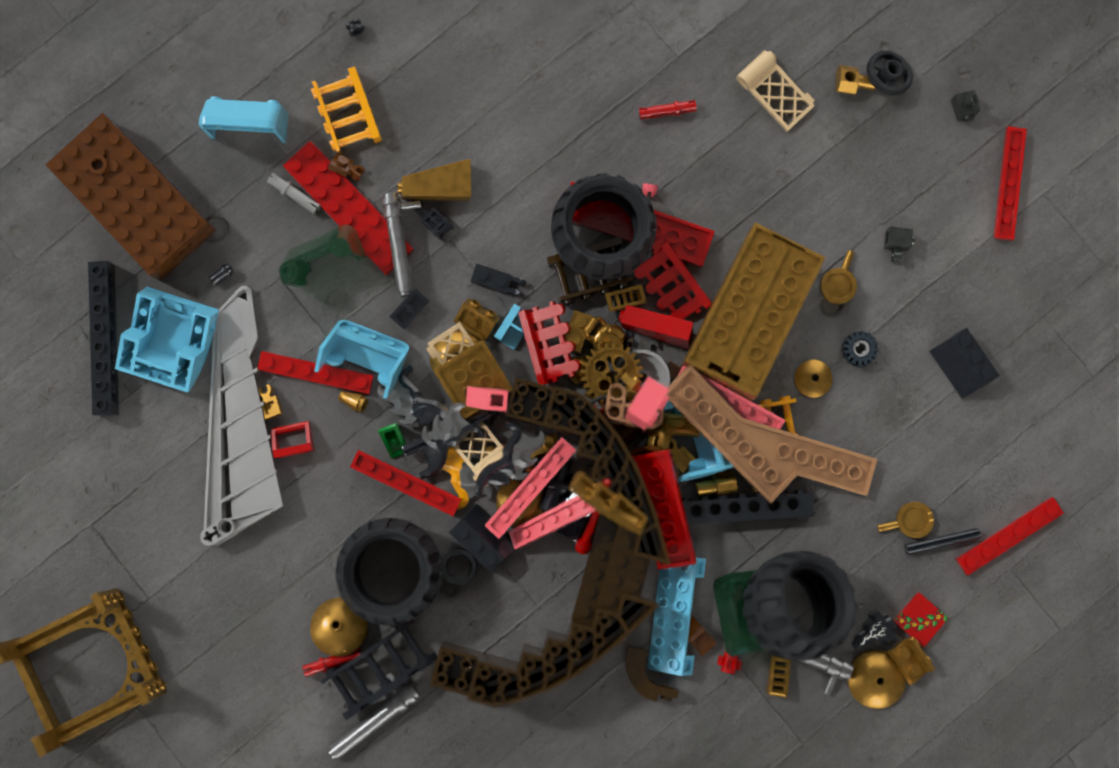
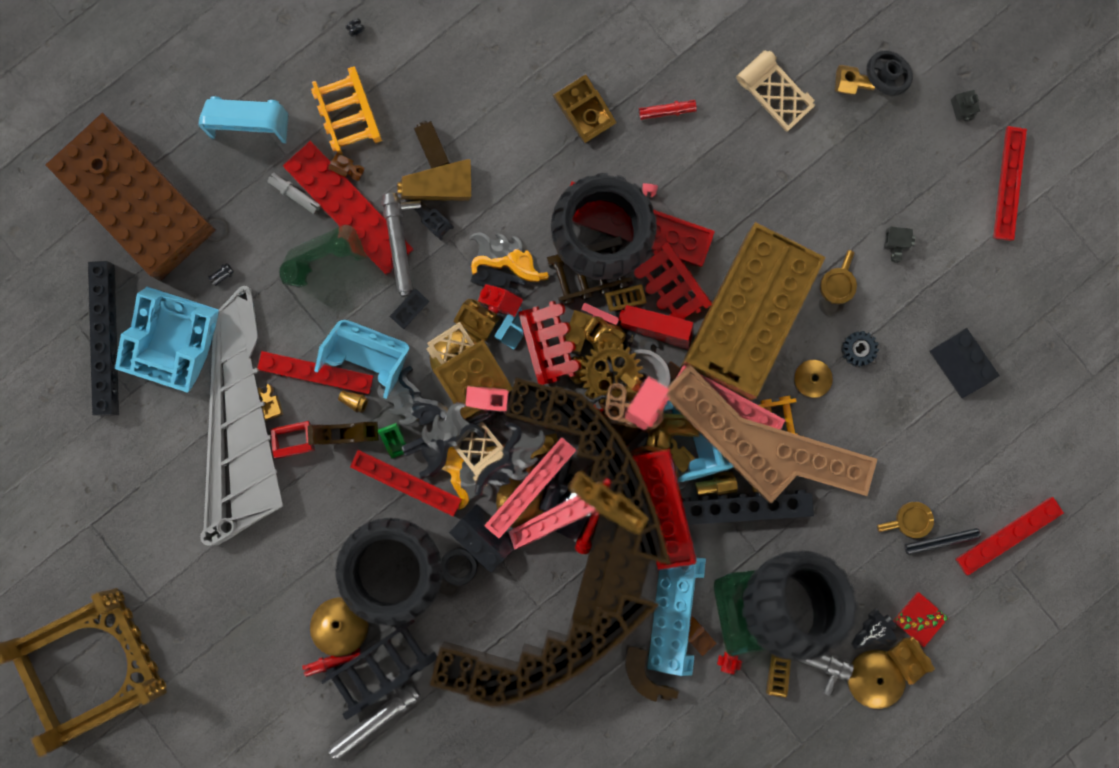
(343, 433): none -> dark brown arch
(431, 144): none -> dark brown brick
(500, 300): none -> red brick
(503, 253): none -> piece
(584, 108): none -> pearl gold slope
(594, 312): none -> coral plate

